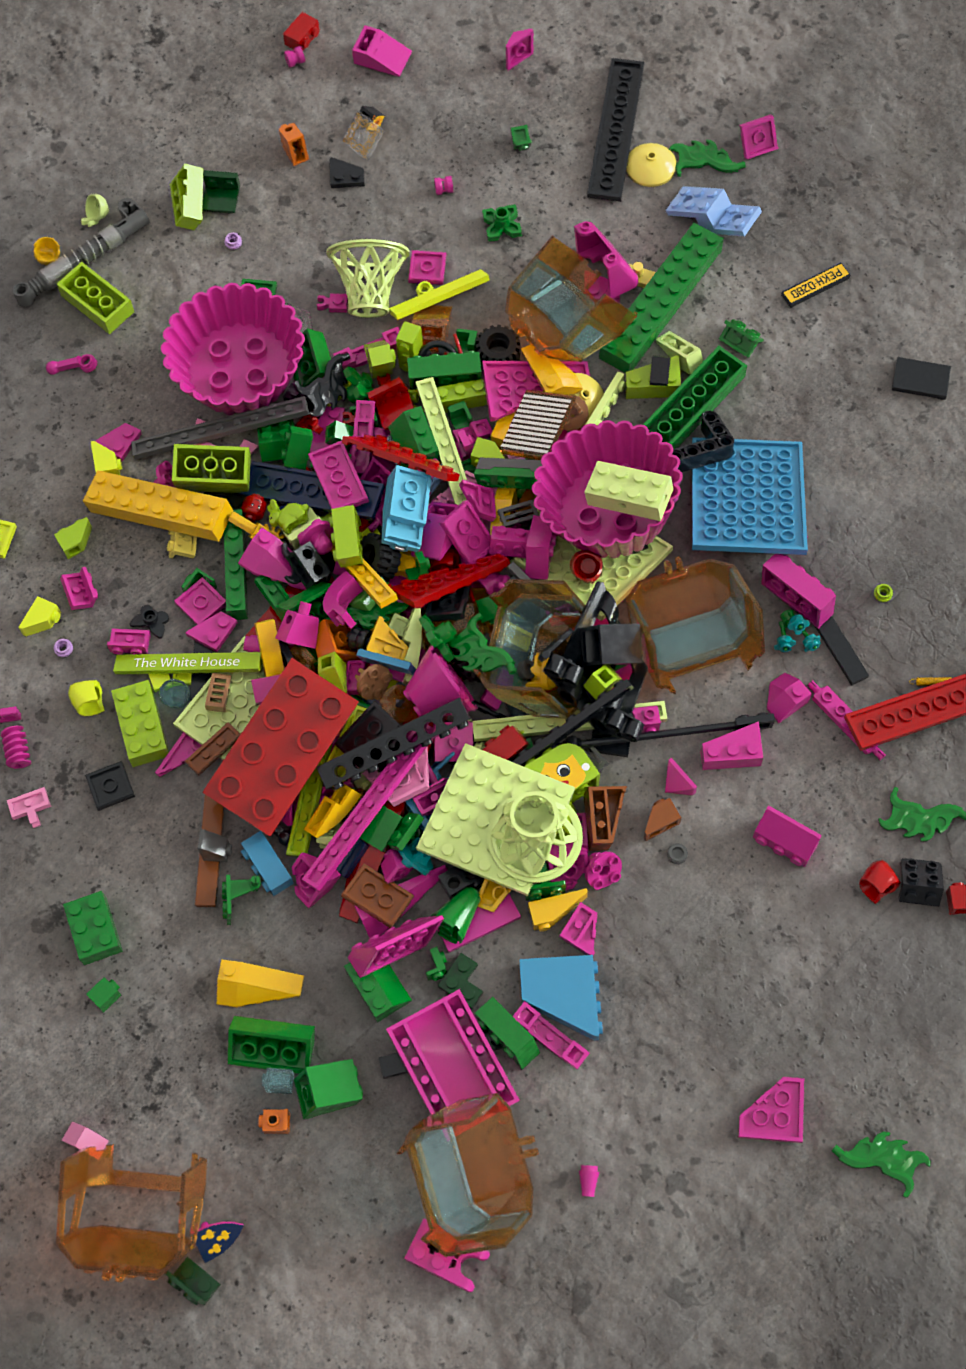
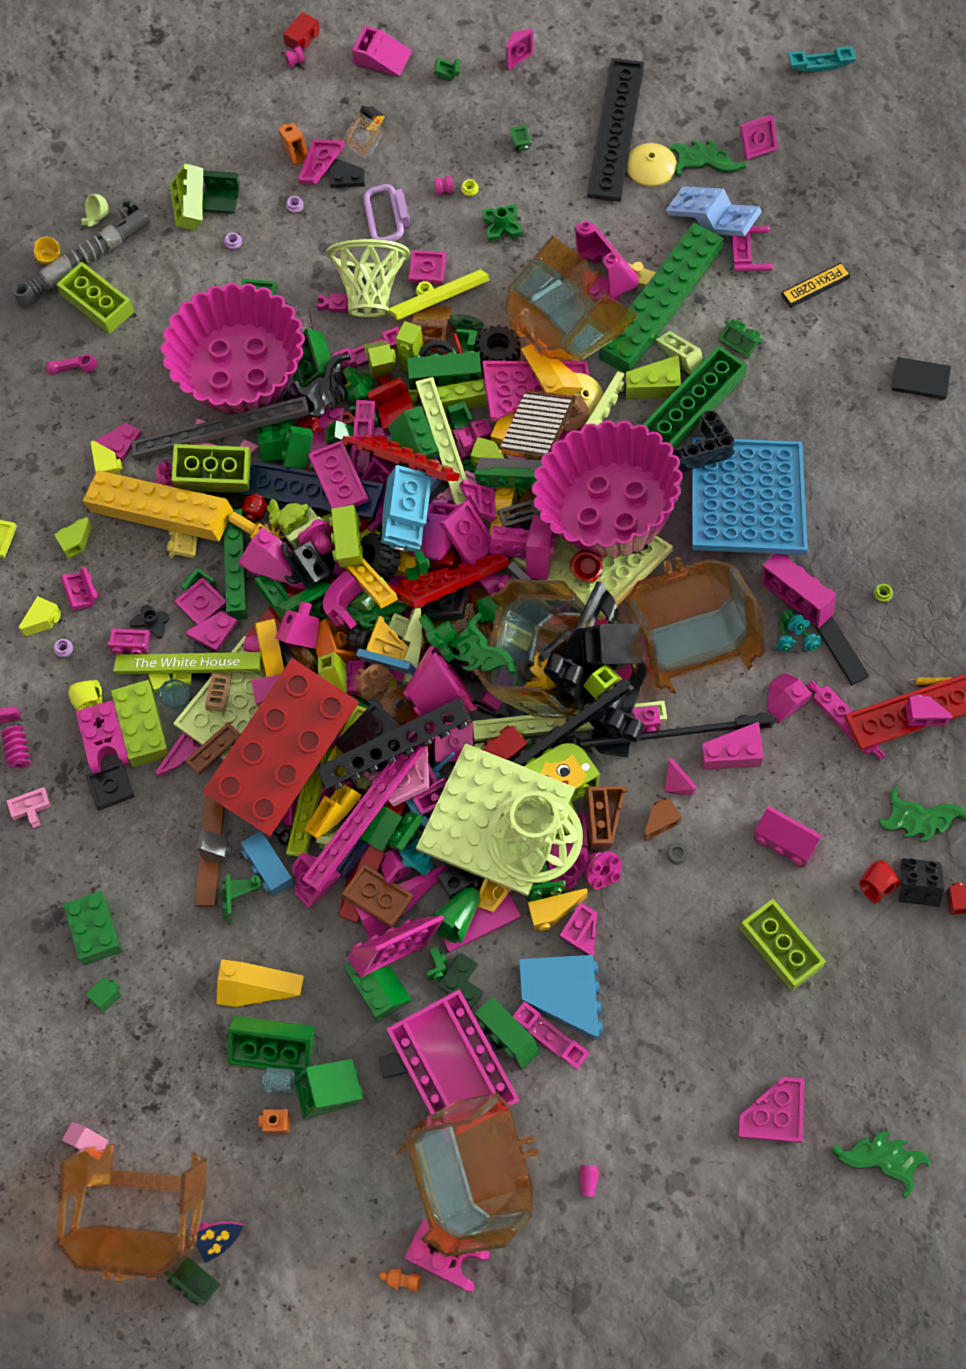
(101, 734): none -> dark pink brick
(294, 200): none -> lavender plate
(318, 159): none -> dark pink wing
(396, 1279): none -> orange piece
(399, 208): none -> lavender bar
(446, 69): none -> green bracket
(466, 322): none -> dark green dish
(469, 187): none -> neon yellow plate
(629, 490): yellowish green brick -> none
(660, 370): black slope -> none
(742, 252): none -> dark pink plate
(782, 945): none -> lime brick
(822, 62): none -> teal slope
(926, 712): none -> dark pink slope

